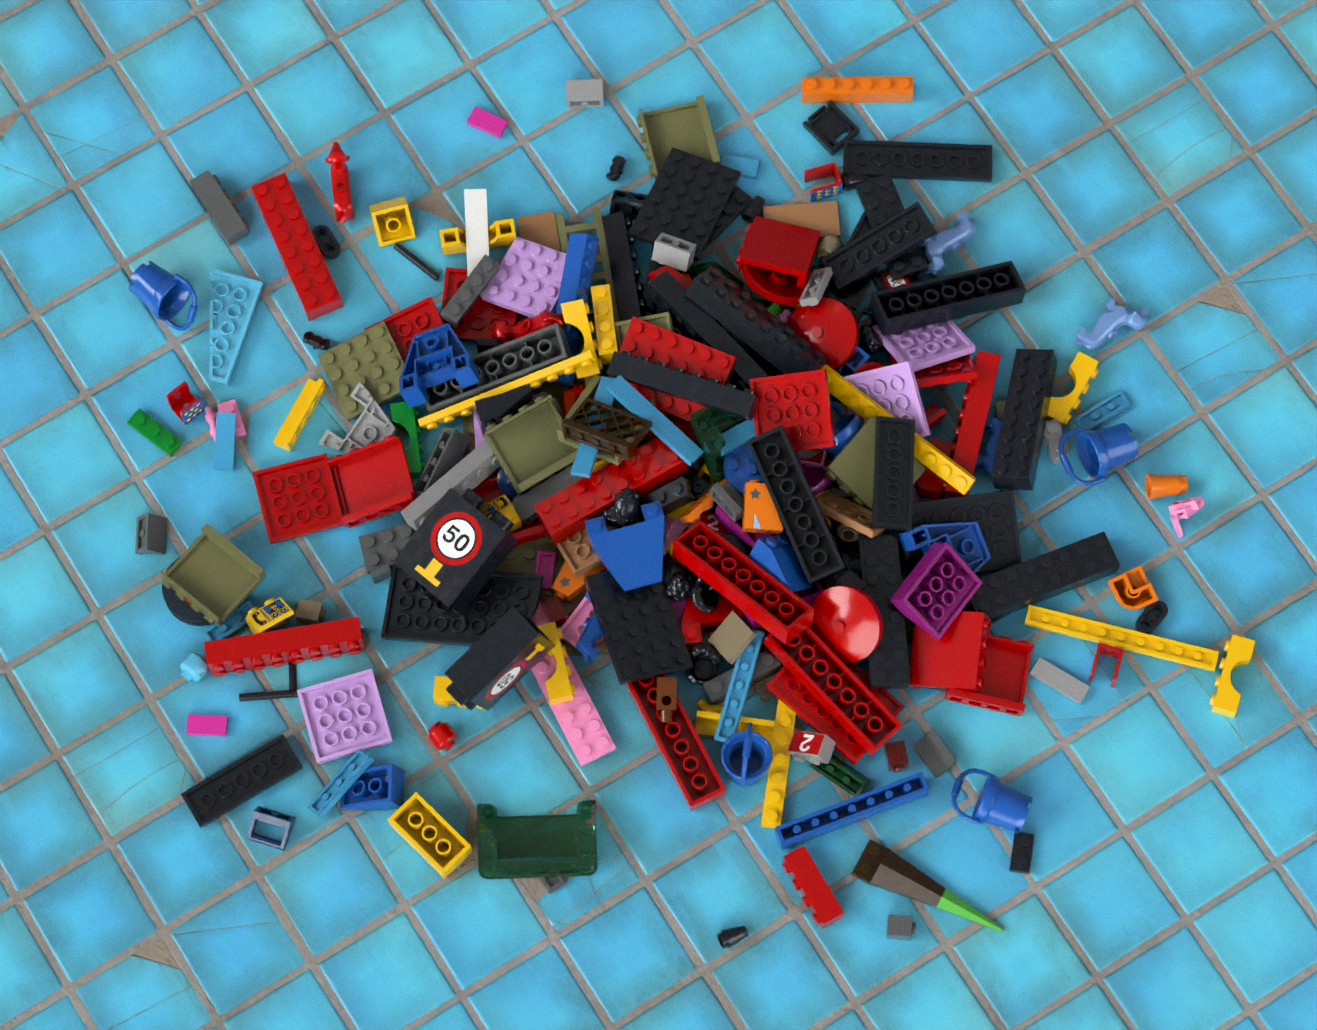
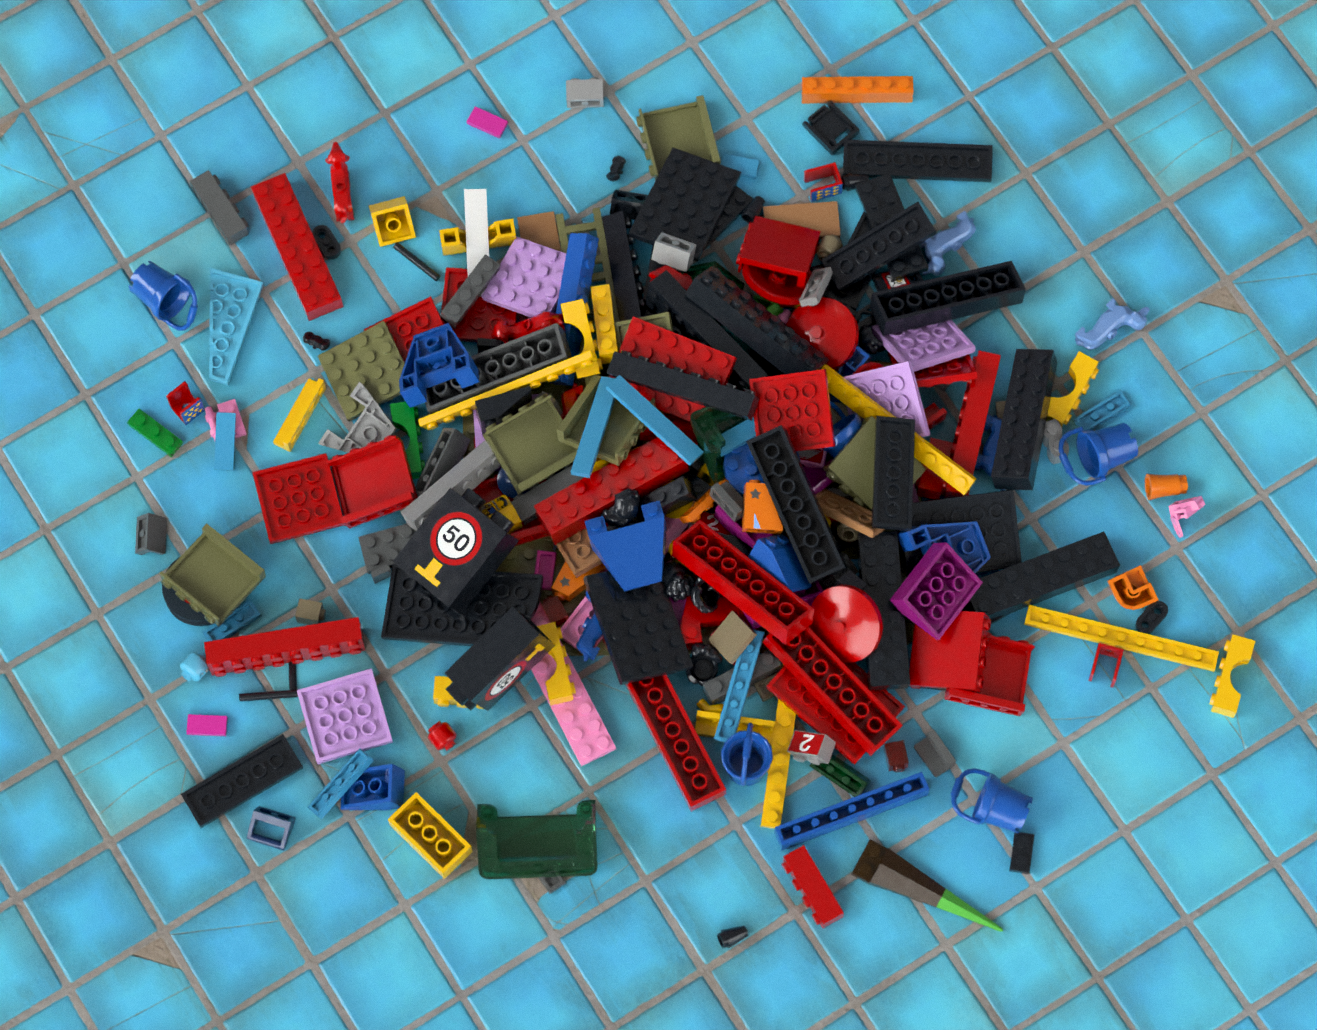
(269, 616): yellow slope -> none
(599, 438): dark brown fence -> none
(666, 689): reddish brown torso -> none
(900, 927): dark grey brick -> none
(1059, 680): light grey tile -> none

